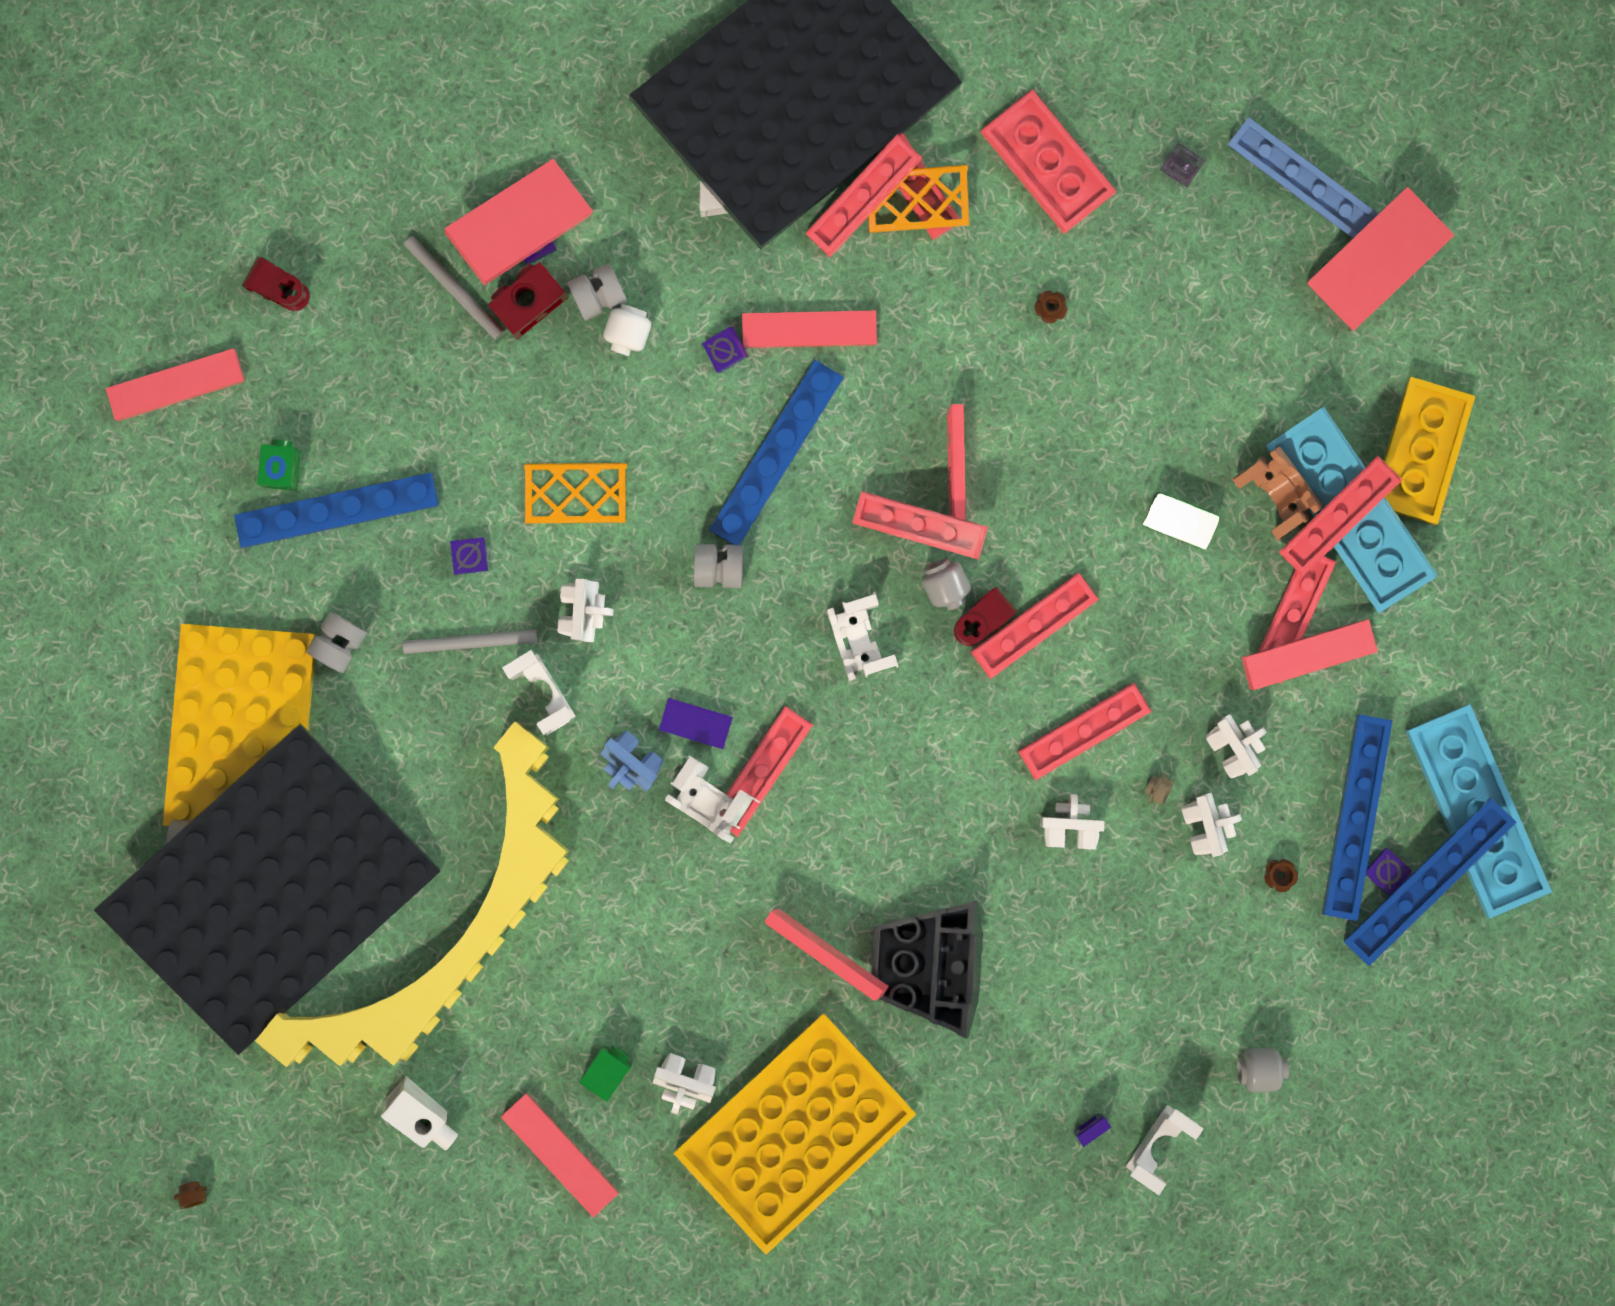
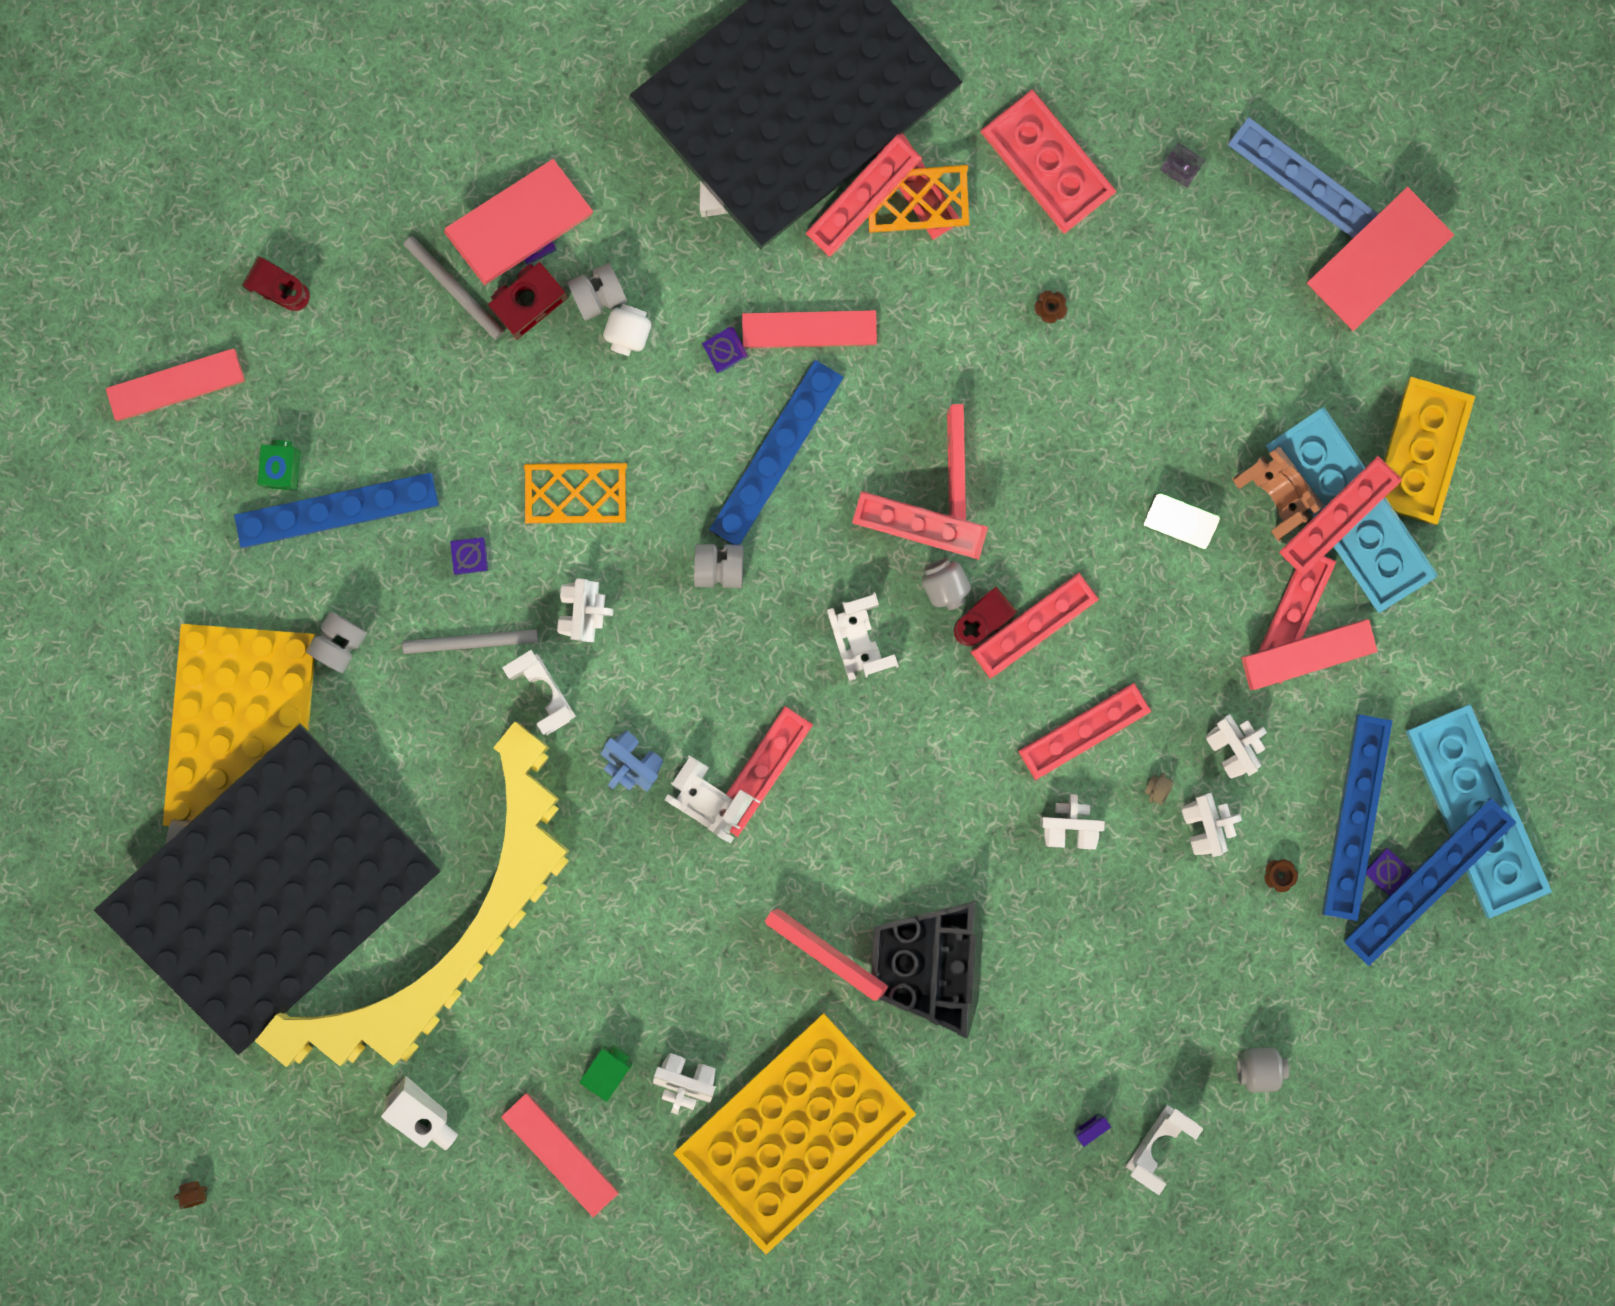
(695, 723): dark purple tile -> none

